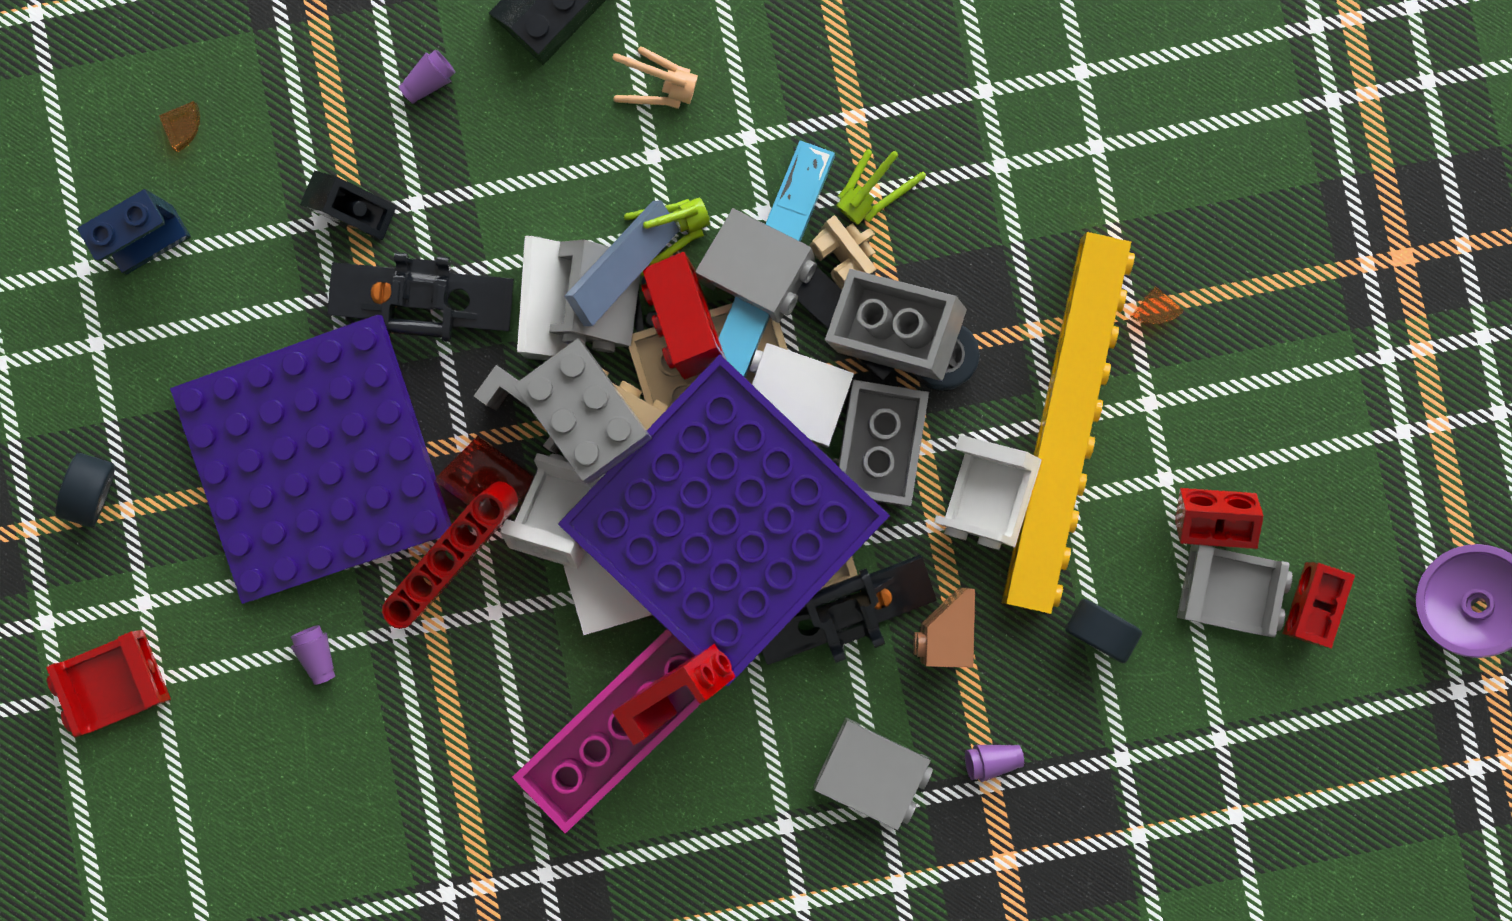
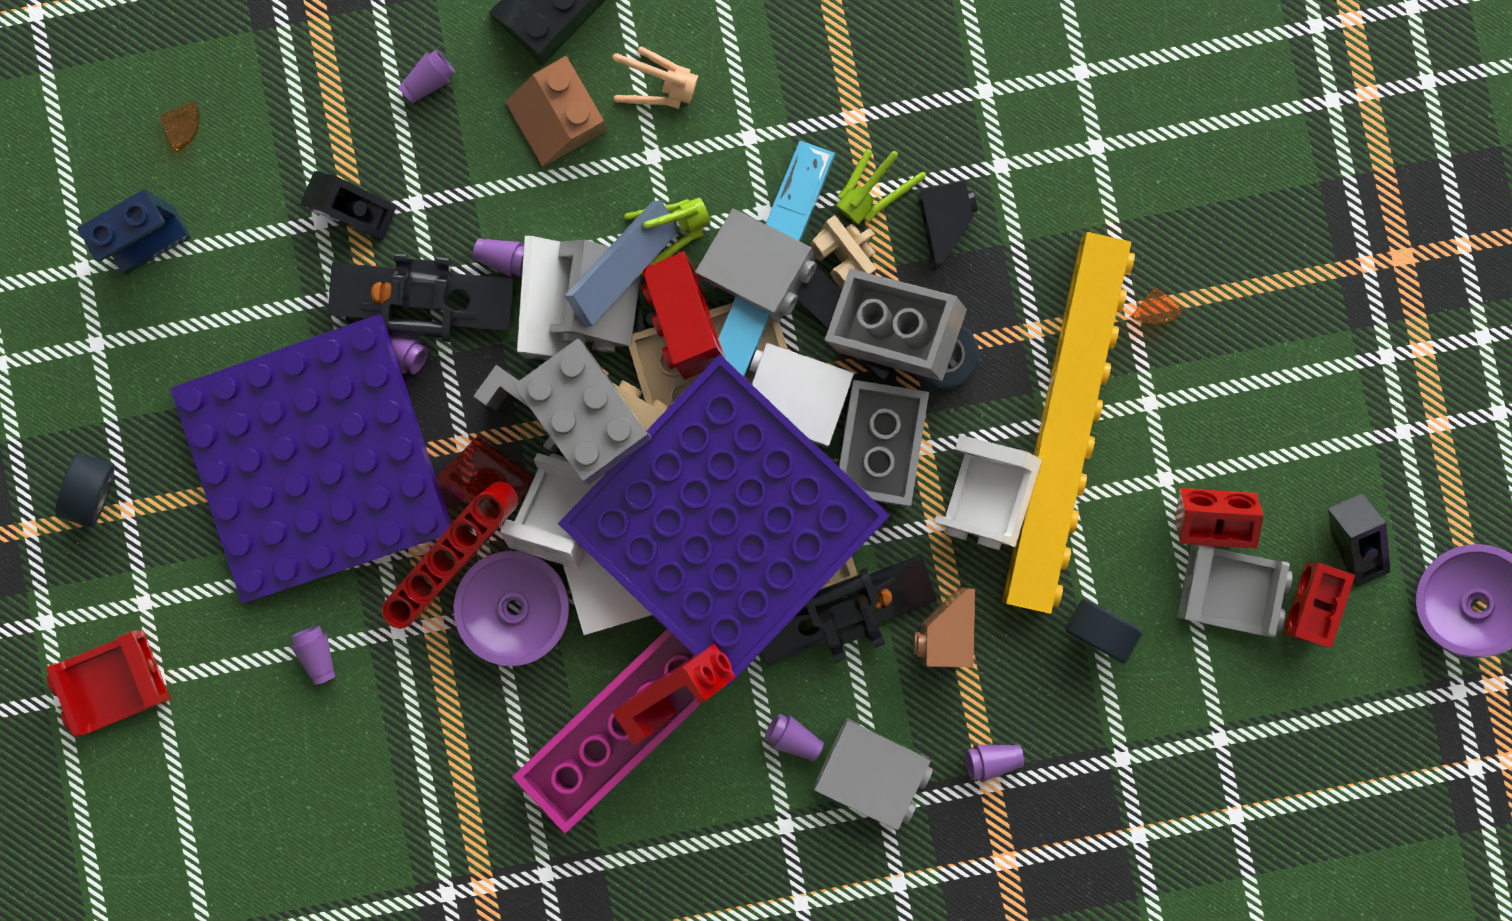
(409, 352): none -> medium lavender cone
(484, 615): none -> medium lavender dish
(500, 255): none -> medium lavender cone
(555, 112): none -> nougat slope
(793, 738): none -> medium lavender cone
(945, 216): none -> black slope
(1360, 538): none -> black slope

